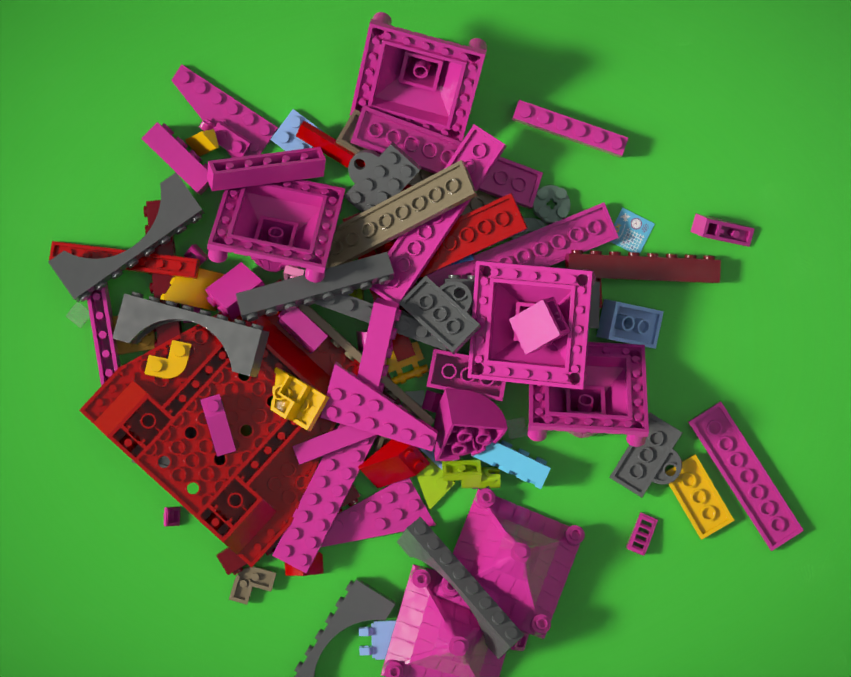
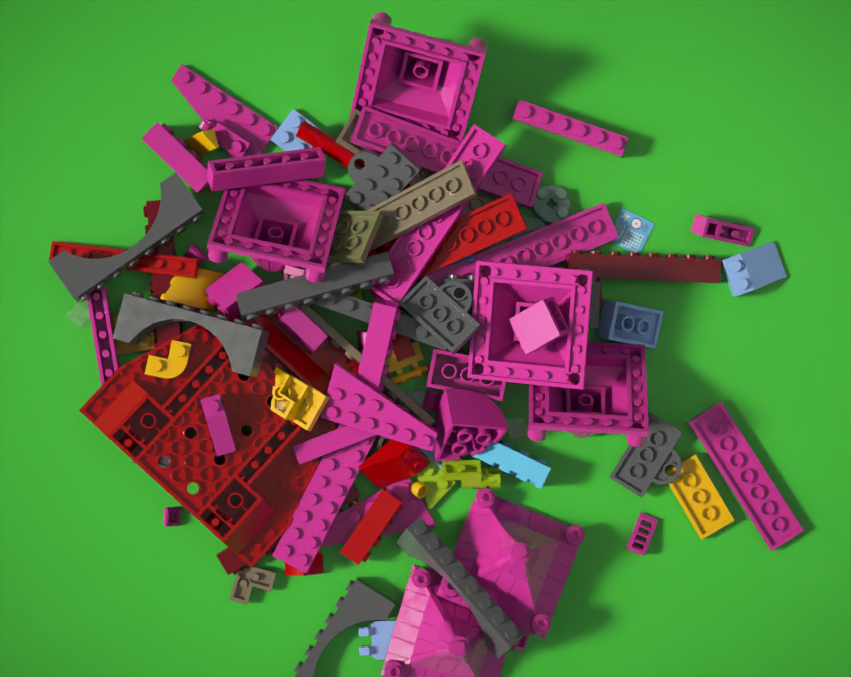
(354, 236): none -> olive plate
(371, 526): none -> red brick
(419, 489): none -> yellow hinge
(753, 269): none -> light blue slope

